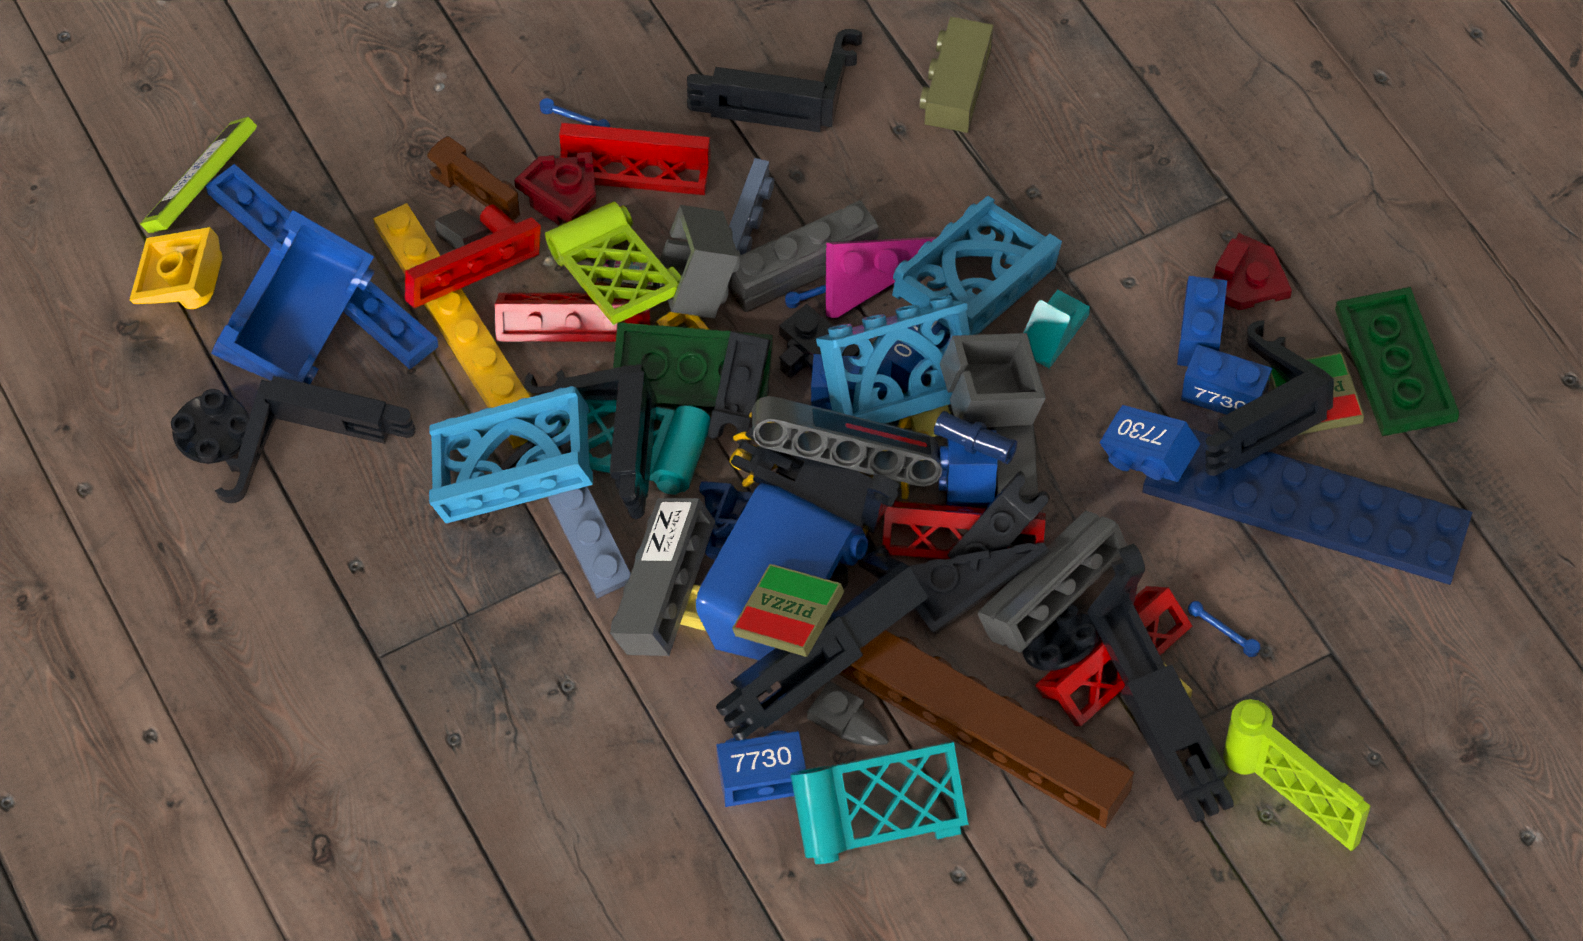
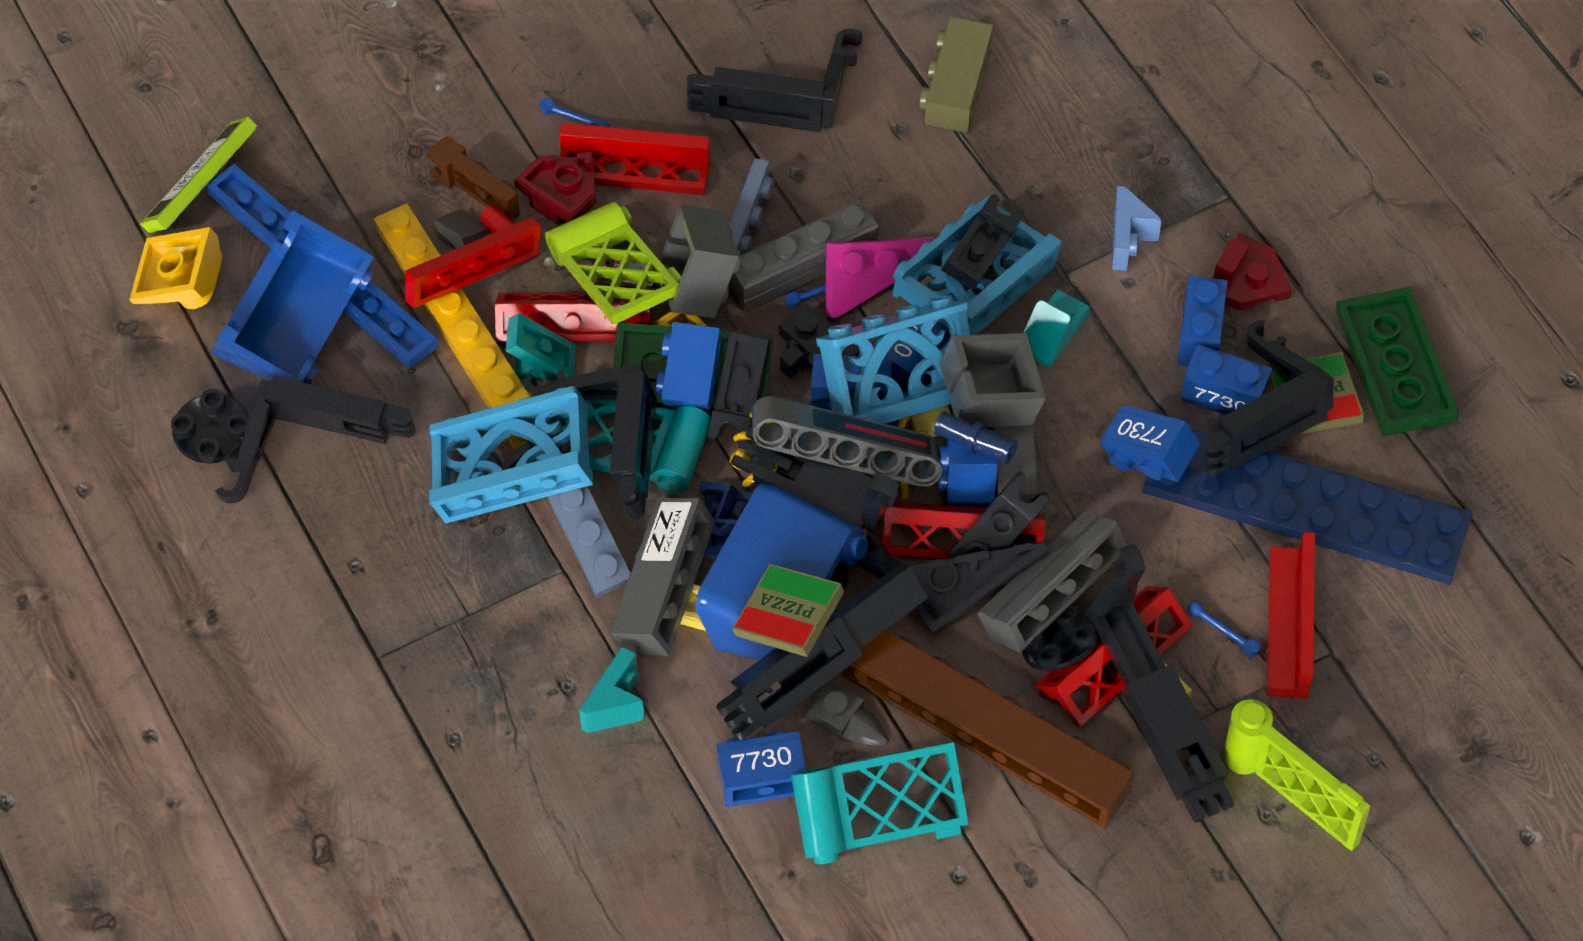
(538, 350): none -> teal slope
(611, 700): none -> teal slope
(690, 366): none -> blue brick
(982, 244): none -> black plate
(1131, 223): none -> medium blue slope
(1291, 619): none -> red fence

